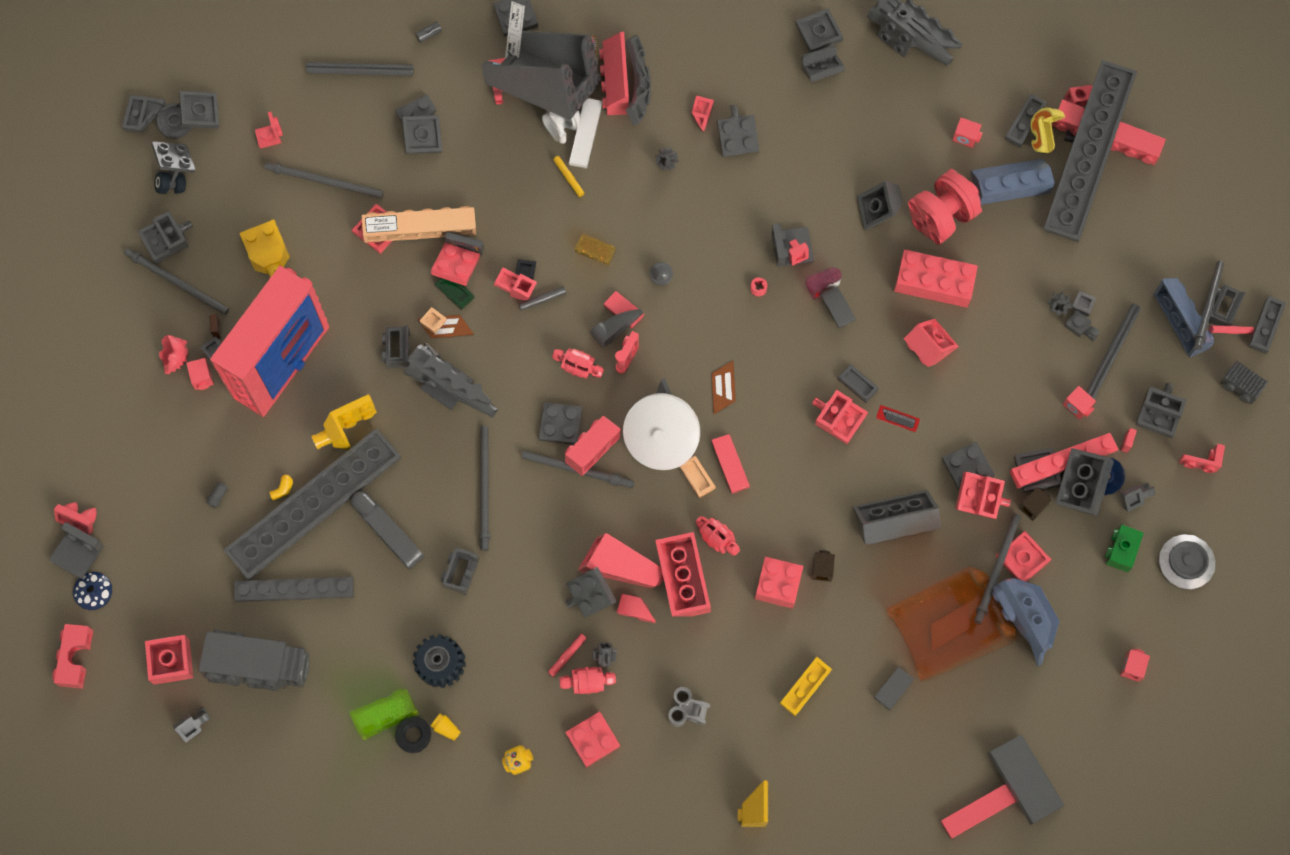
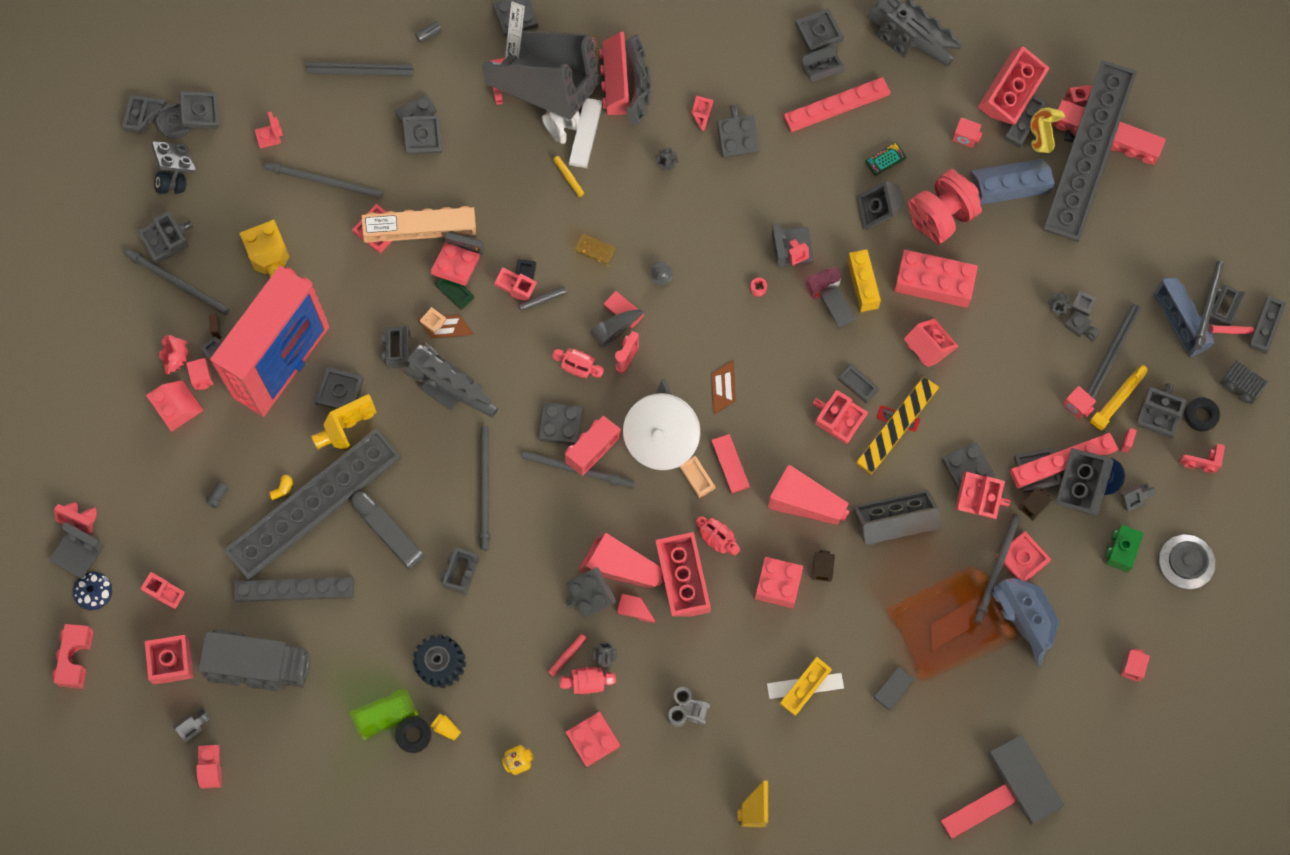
(162, 591): none -> coral brick
(174, 403): none -> coral slope
(208, 768): none -> coral brick
(338, 388): none -> dark grey plate
(780, 689): none -> white sticker
(806, 498): none -> coral slope
(836, 104): none -> coral plate
(863, 280): none -> yellow brick
(885, 159): none -> tile
(897, 425): none -> tile
(1013, 86): none -> coral slope
(1101, 419): none -> yellow piece
(1210, 406): none -> black tyre

